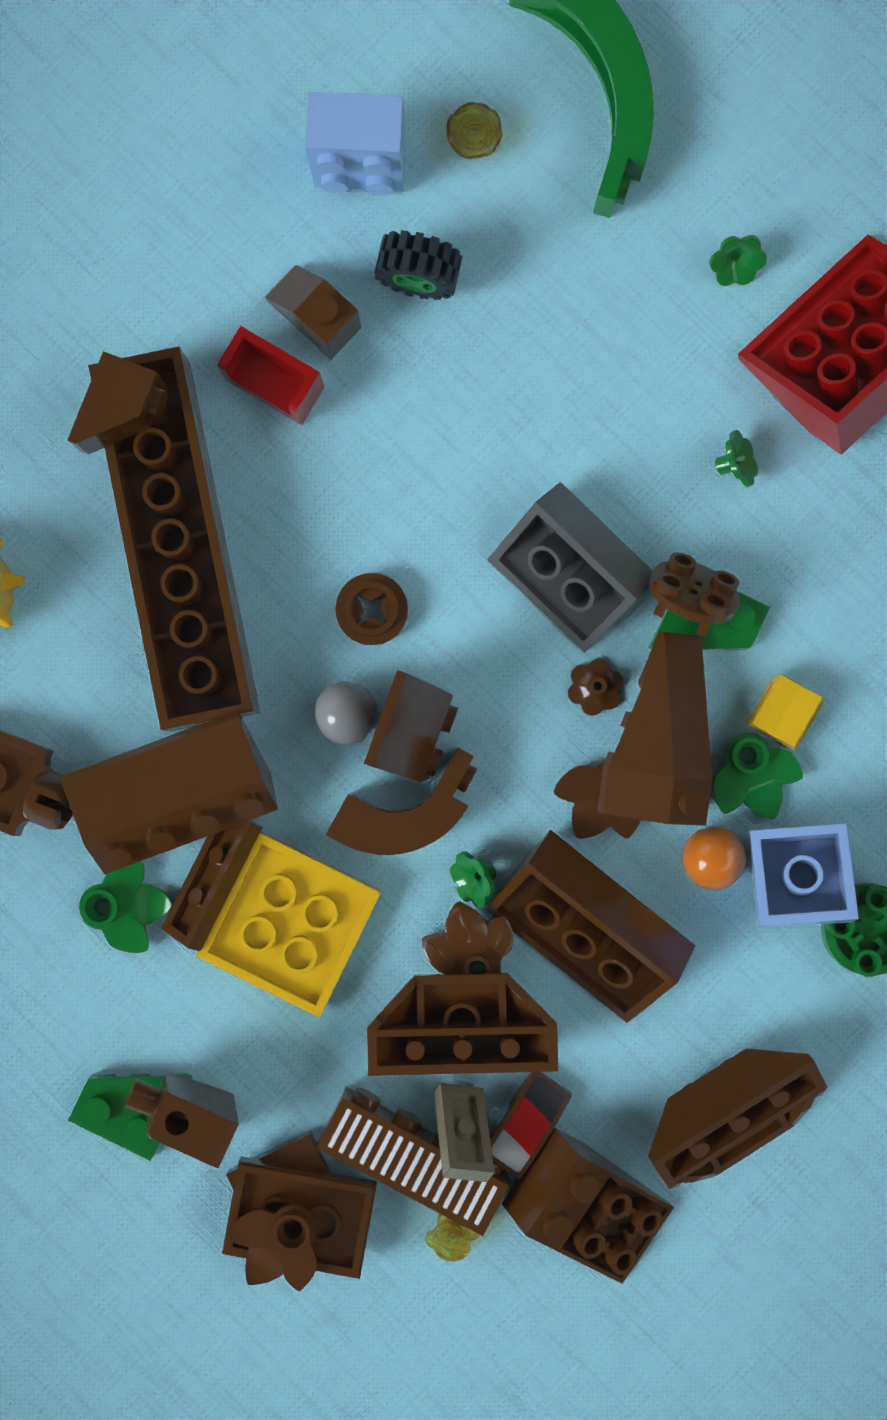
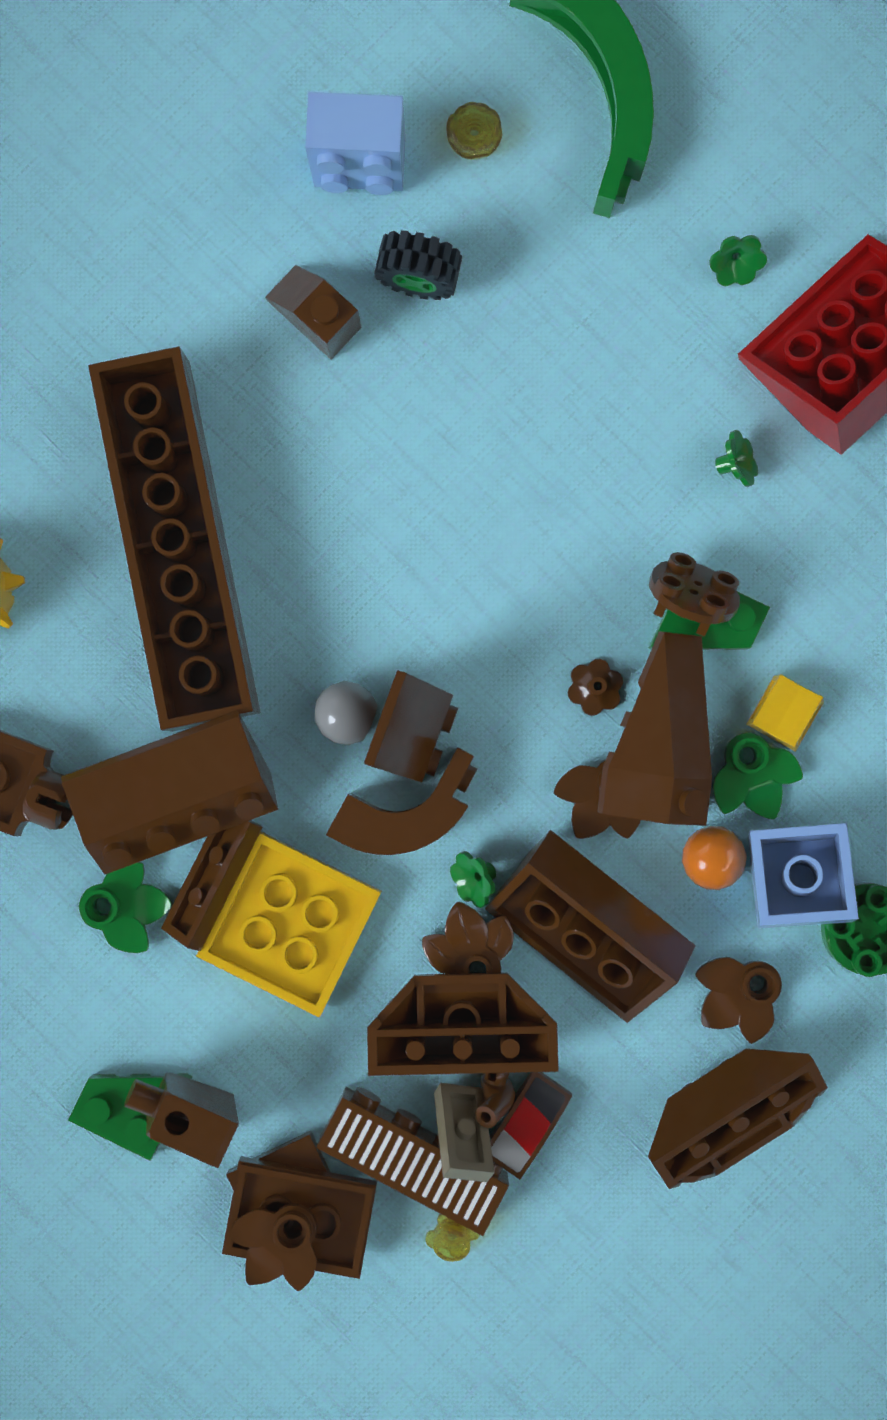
(117, 404): reddish brown slope -> none
(271, 375): red panel -> none
(371, 587): reddish brown gear -> none
(498, 1097): none -> reddish brown arm
(571, 566): dark grey slope -> none
(586, 1207): reddish brown slope -> none
(733, 1001): none -> reddish brown plate

